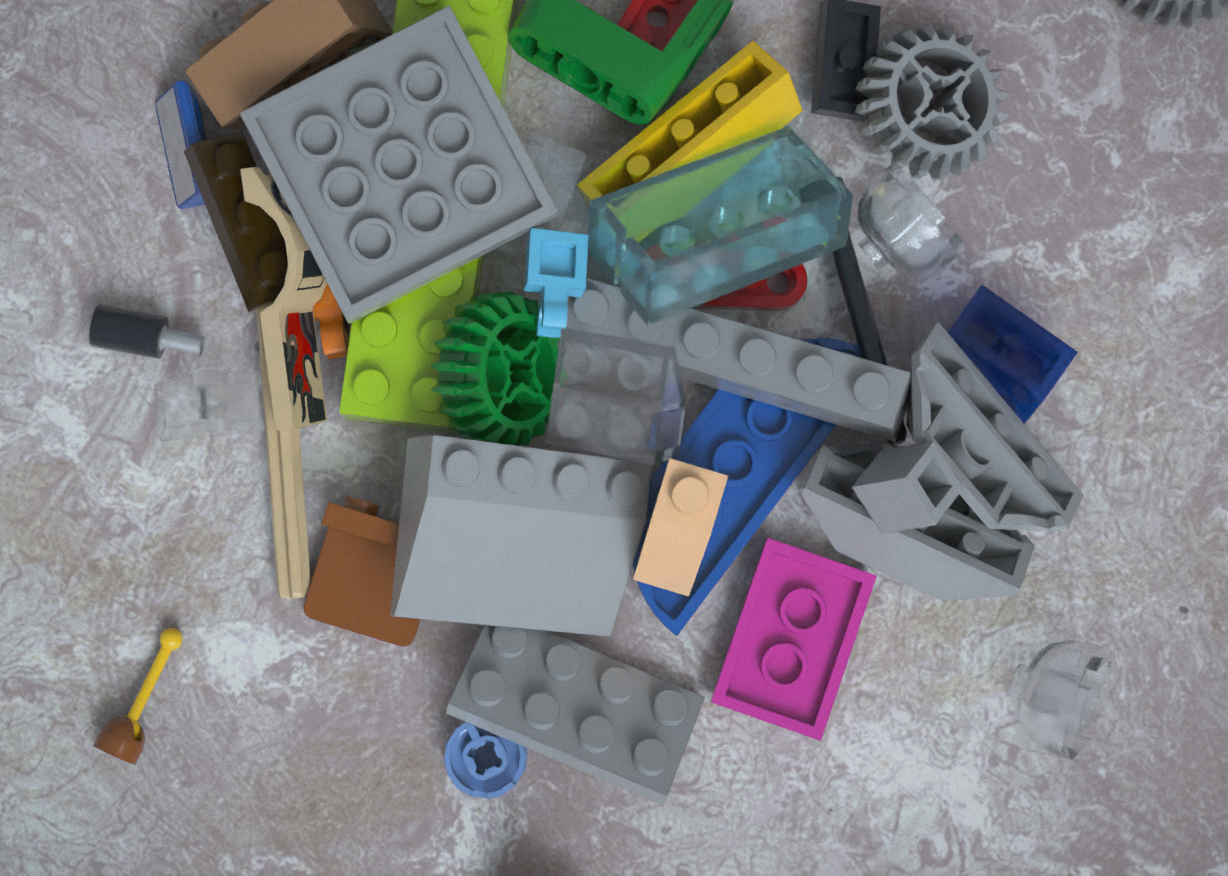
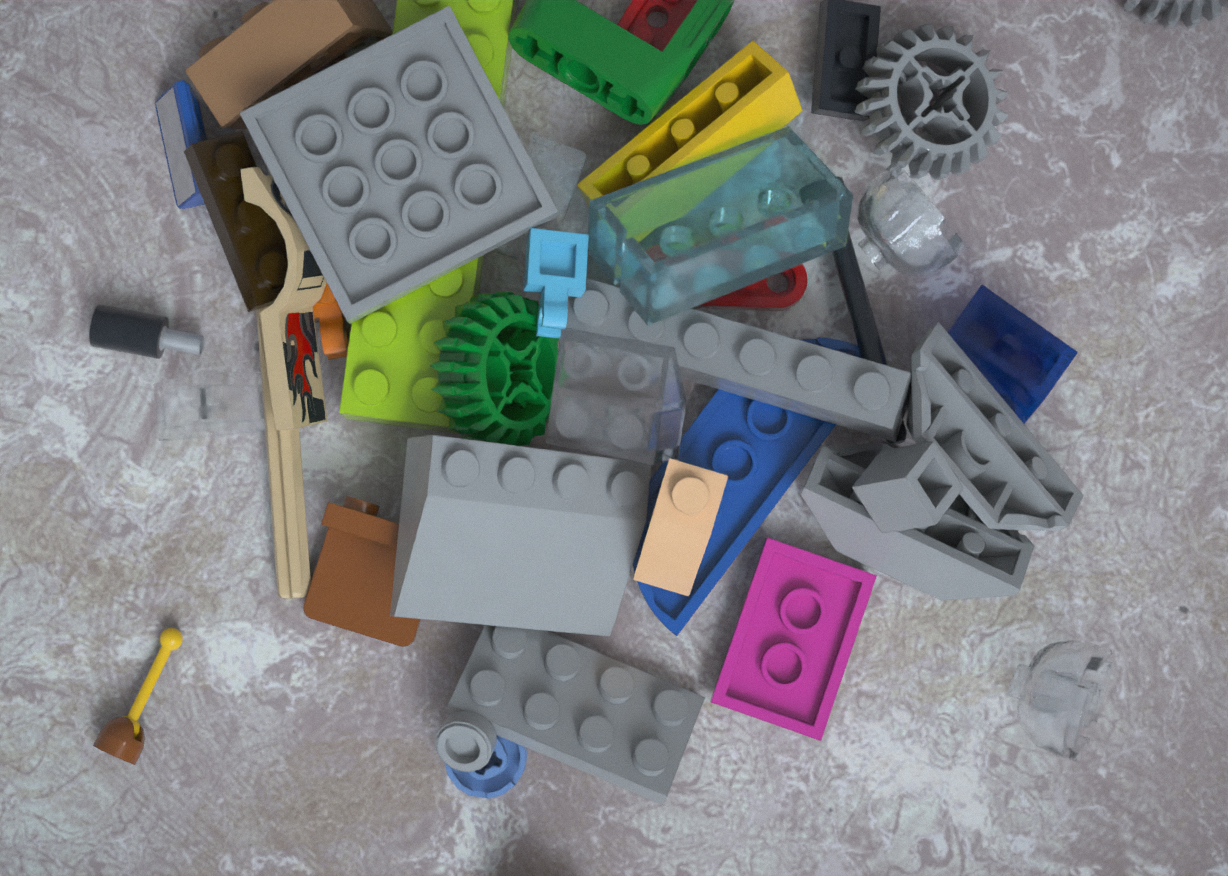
(465, 741): none -> light grey tile

